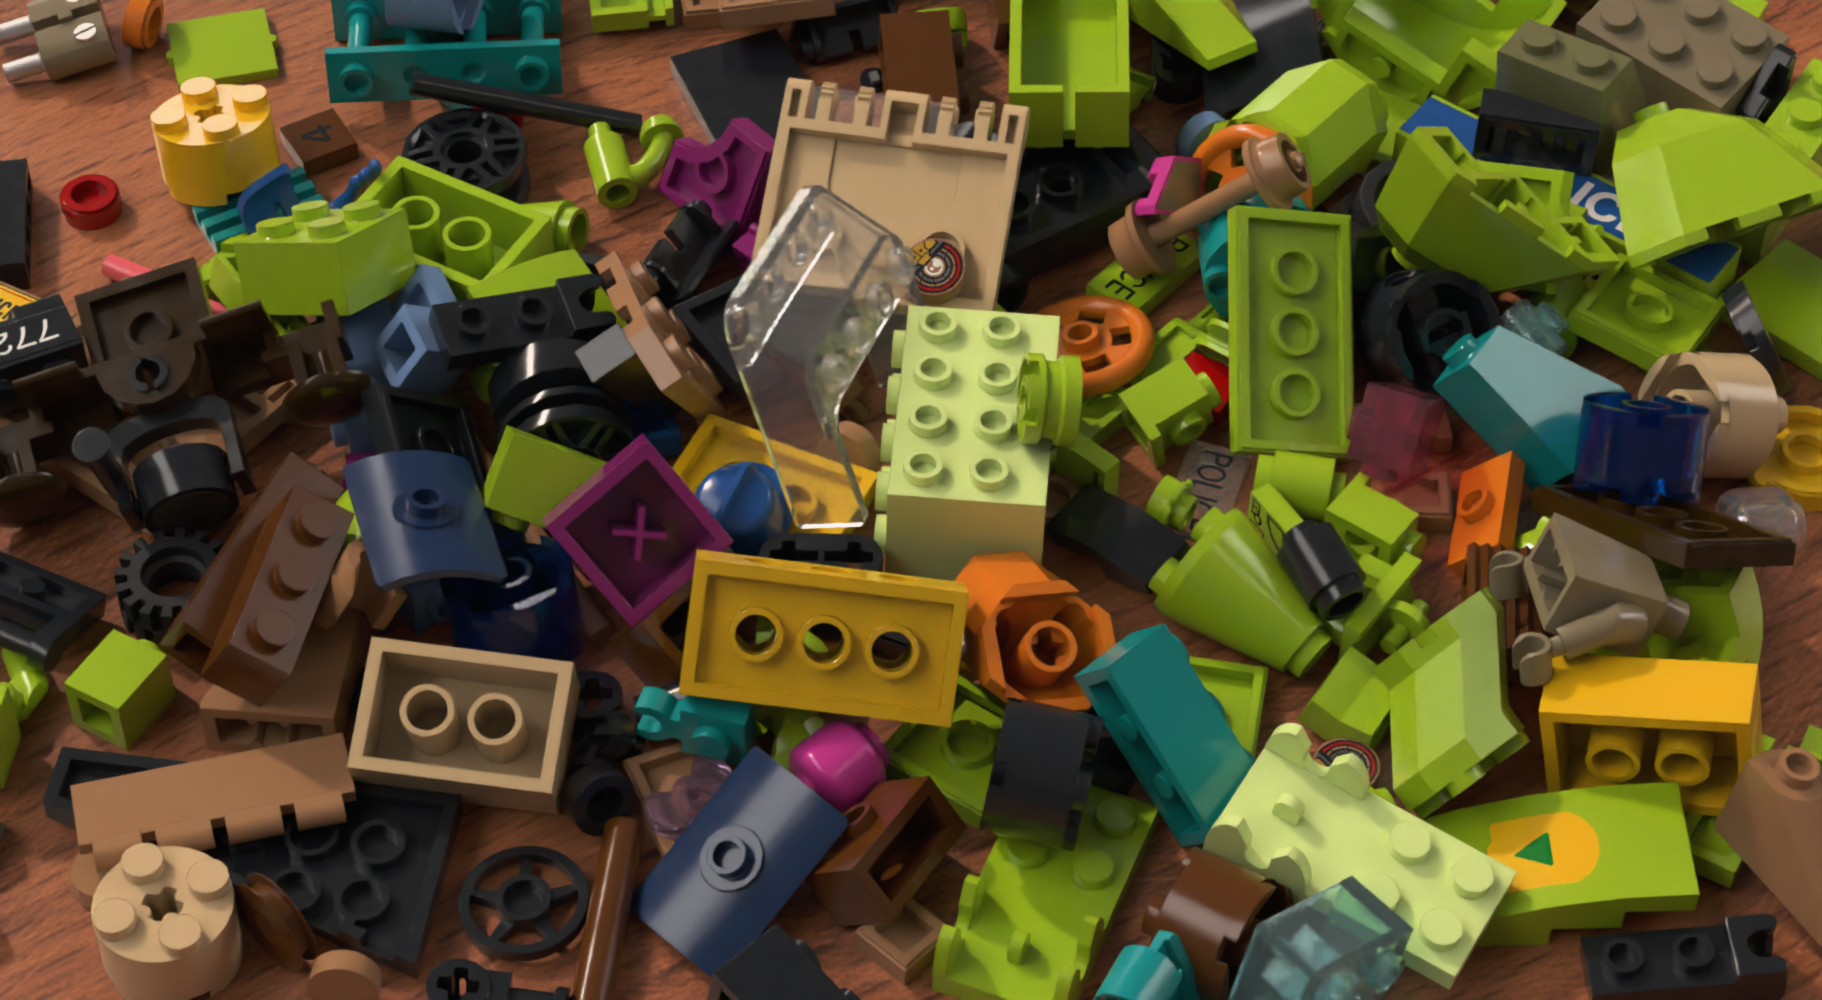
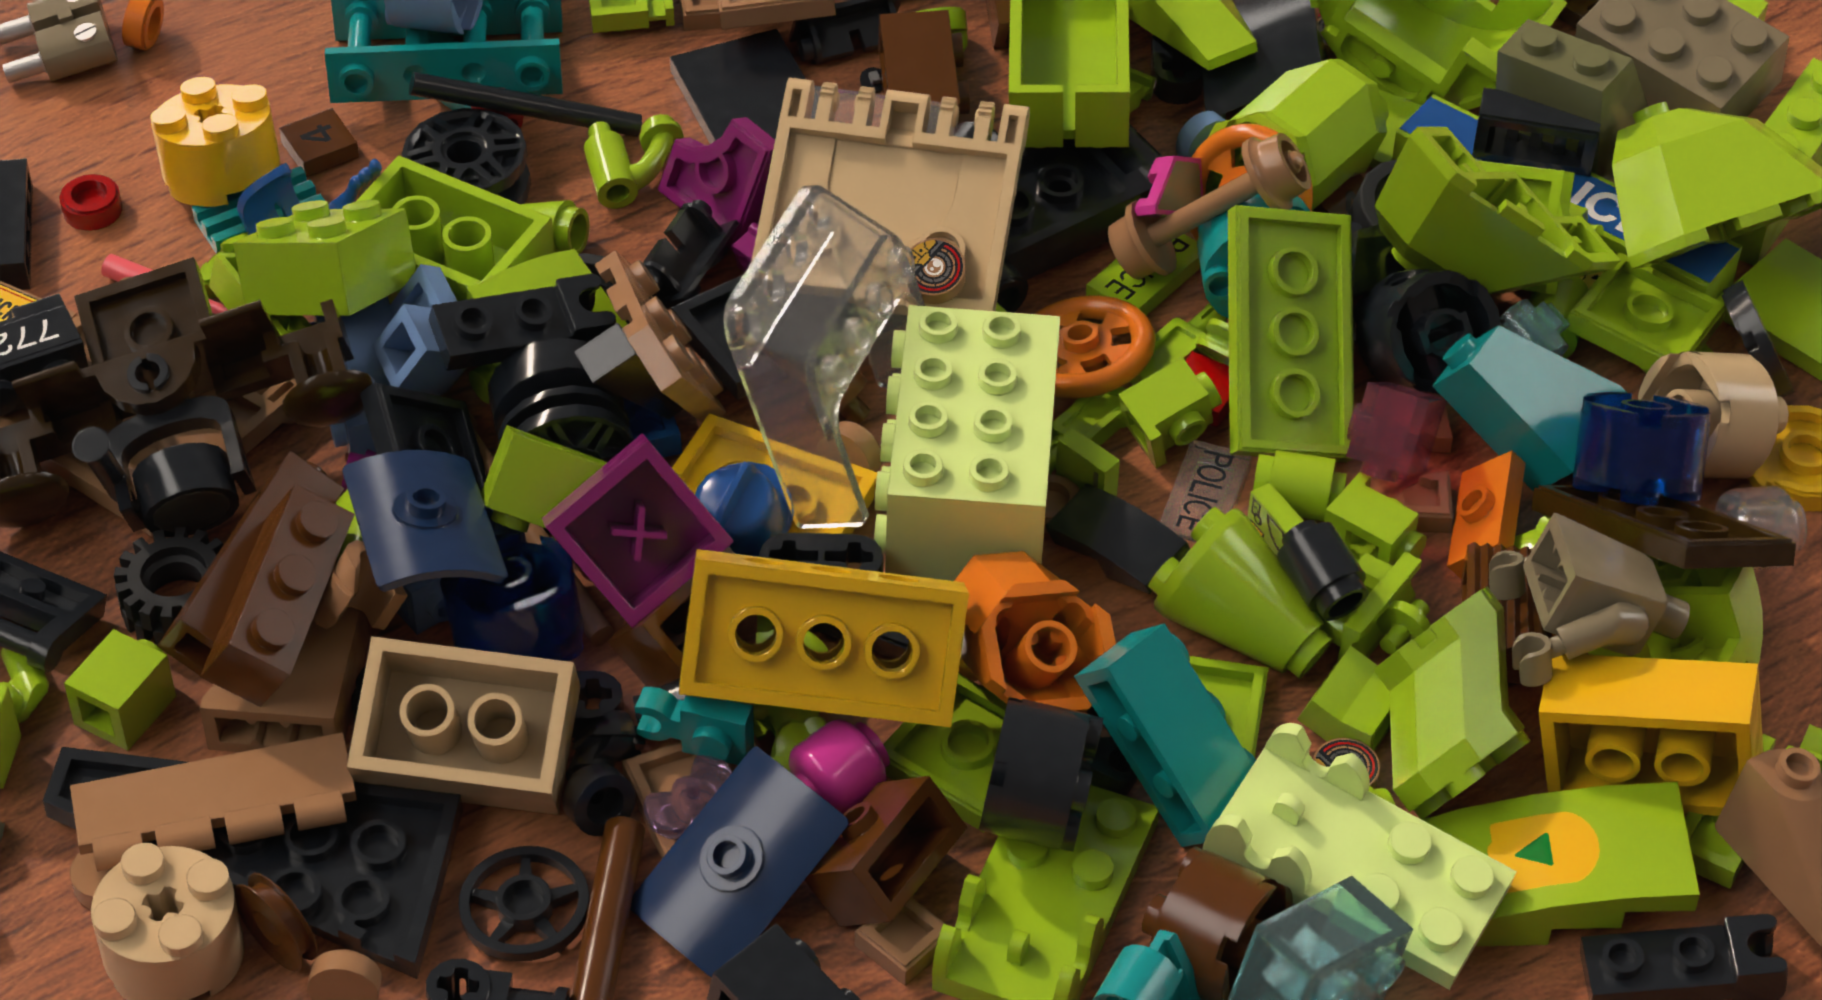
(223, 47): lime piece -> none
(1049, 399): lime wheel -> none
(1173, 503): lime plate -> none
(1769, 85): black tile -> none

